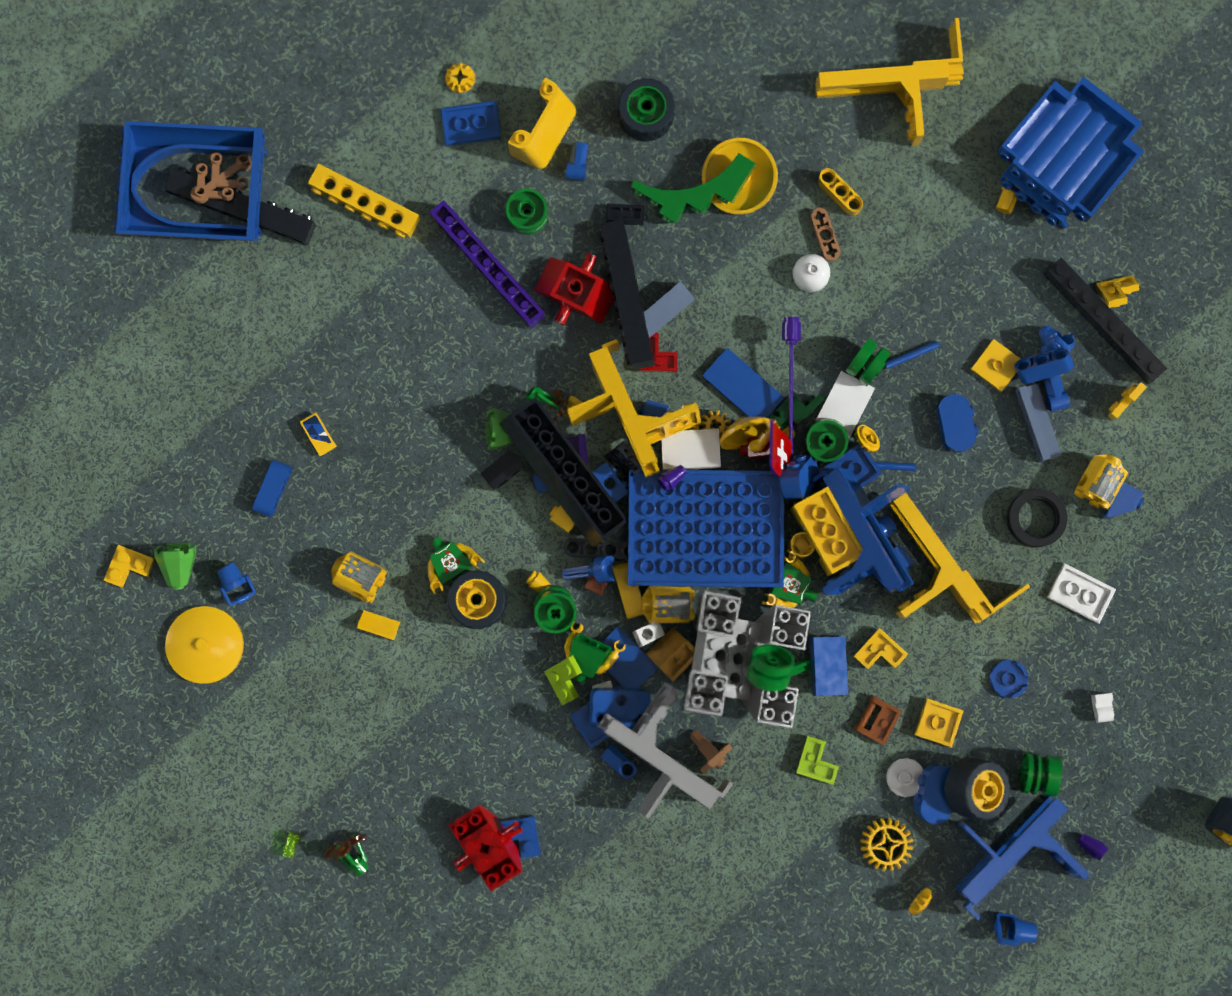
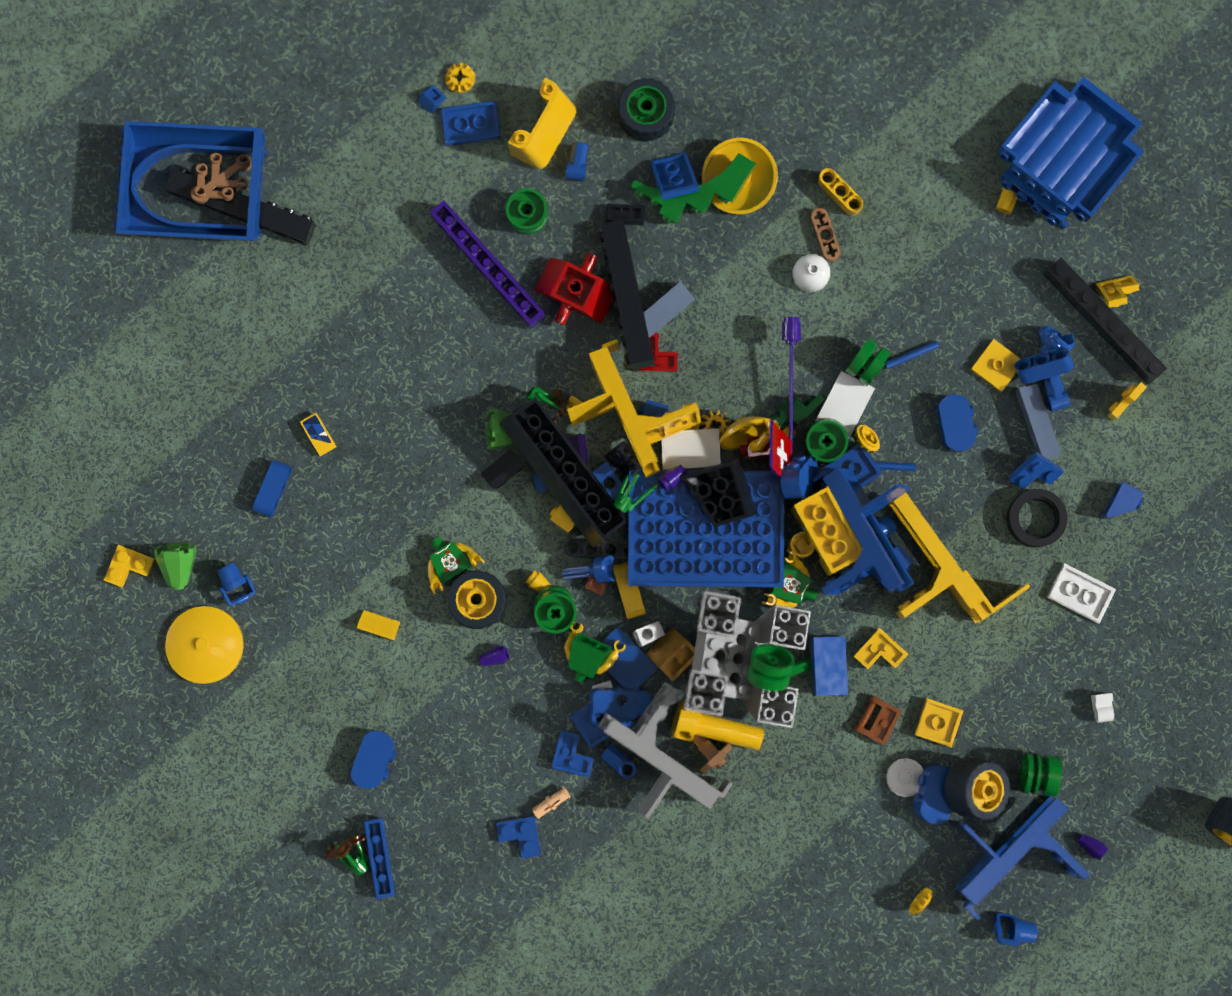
(291, 844): clear neon green pin -> none
(324, 175): yellow brick -> none
(358, 576): yellow cylinder -> none
(373, 760): none -> blue brick
(379, 858): none -> blue brick
(431, 99): none -> blue slope
(494, 862): red slope -> none
(495, 656): none -> dark purple cone
(551, 802): none -> light nougat pin
(560, 676): lime plate -> none
(567, 760): none -> blue plate
(622, 500): none -> green plant
(668, 604): yellow cylinder -> none
(674, 176): none -> blue tile
(691, 723): none -> yellow piece
(722, 492): none -> black wedge
(742, 385): blue tile -> none
(811, 764): lime plate -> none
(895, 842): yellow gear -> none
(903, 80): yellow piece -> none
(1008, 678): blue tile -> none
(1035, 467): none -> blue plate
(1101, 481): yellow cylinder -> none

